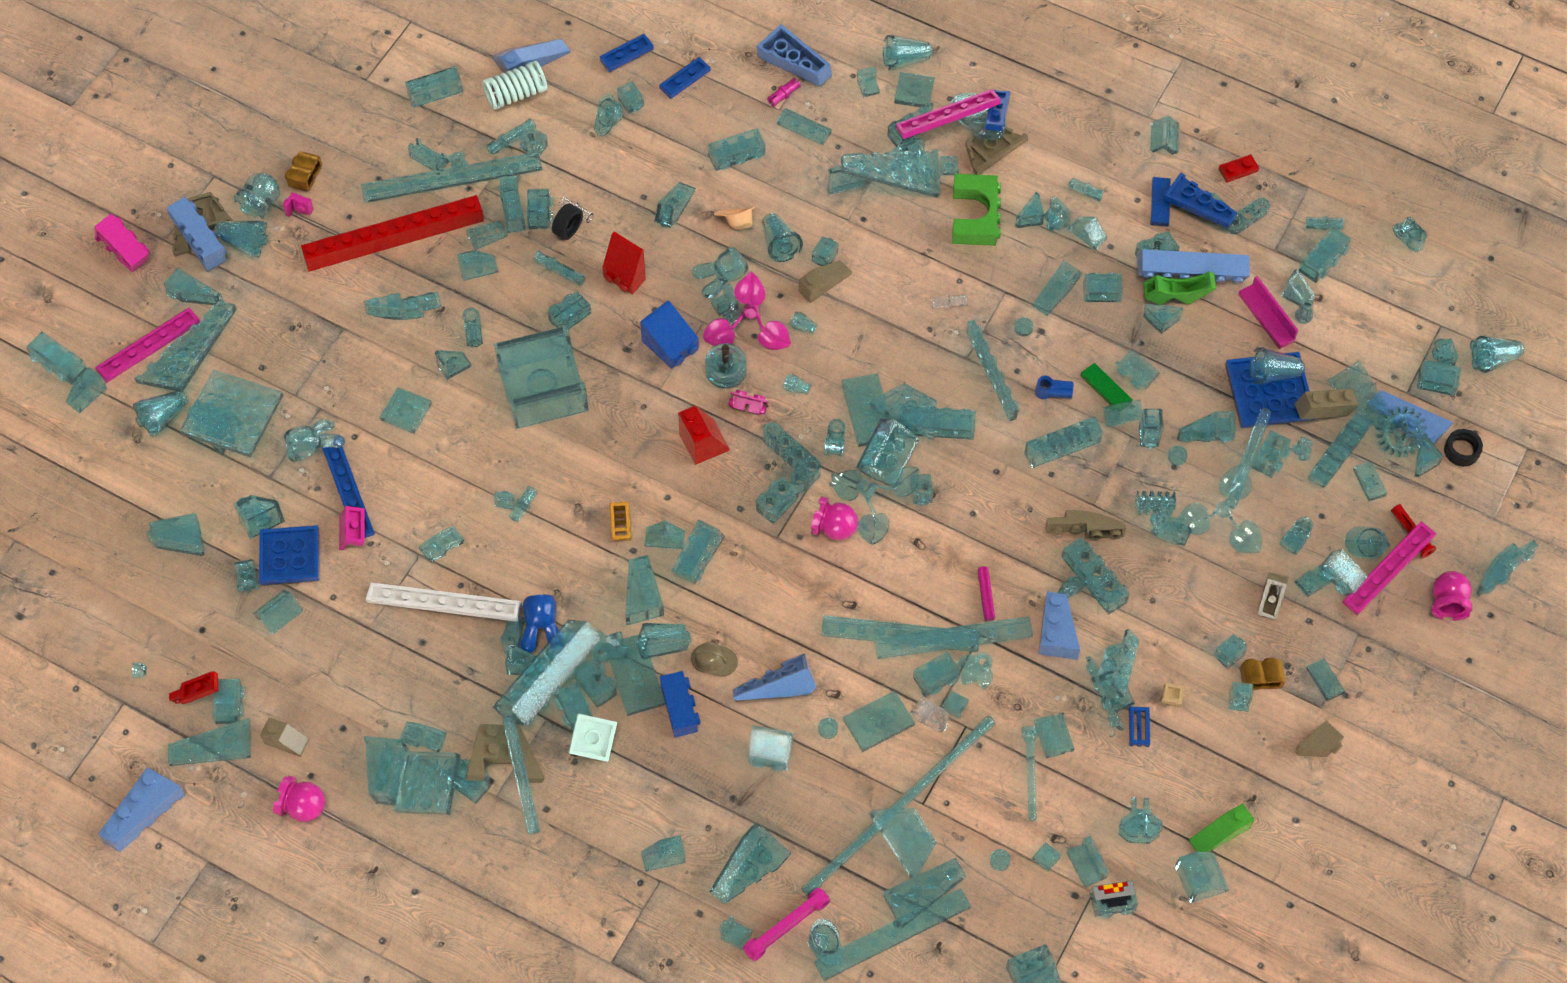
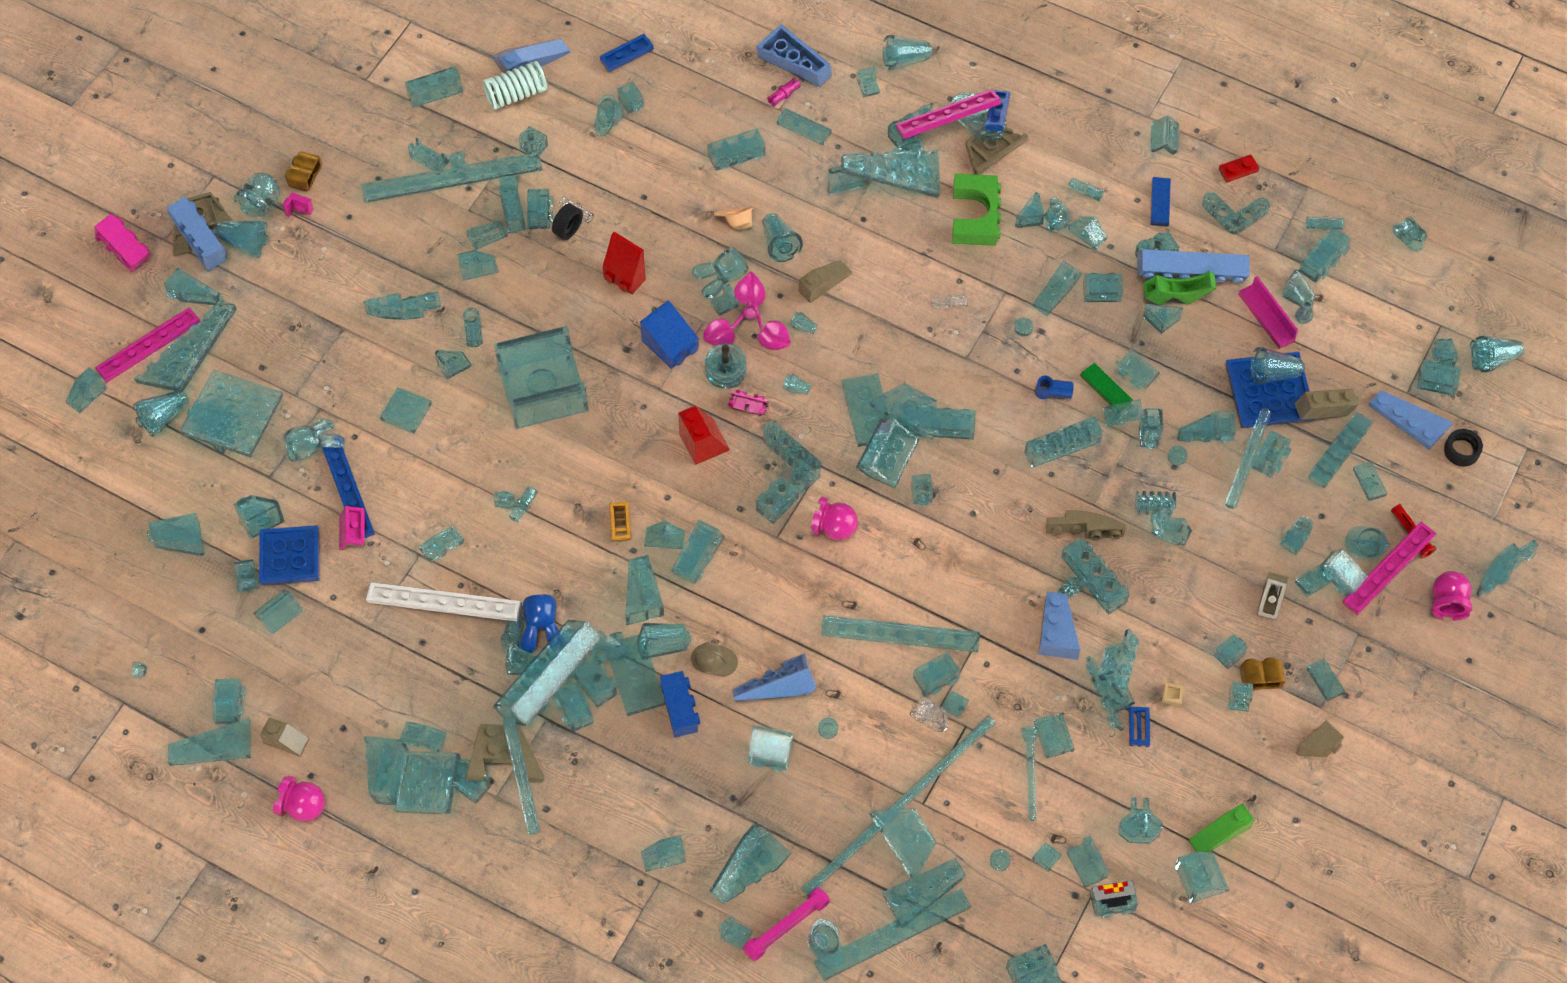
(55, 358): clear light blue brick -> none
(139, 809): medium blue wedge -> none
(196, 688): red hinge -> none
(392, 233): red brick -> none
(505, 139): clear light blue pin -> none
(561, 269): clear light blue pin -> none
(569, 311): clear light blue brick -> none
(592, 737): light aqua plate -> none
(673, 204): clear light blue slope -> none
(685, 77): blue tile -> none
(732, 314): clear light blue plant -> none
(825, 251): clear light blue brick -> none
(835, 440): clear light blue piece -> none
(851, 482): clear light blue plant -> none
(878, 721): clear light blue tile -> none
(914, 89): clear light blue tile -> none
(949, 165): clear light blue plate -> none
(953, 637): clear light blue tile -> none
(974, 671): clear light blue plate -> none
(986, 593): dark pink axle -> none
(990, 366): clear light blue plate -> none
(1195, 200): blue wing -> none
(1236, 484): clear light blue plant -> none
(1303, 449): clear light blue plant -> none
(1367, 394): clear light blue wing -> none
(1417, 433): clear light blue gear -> none
(1427, 457): clear light blue slope -> none

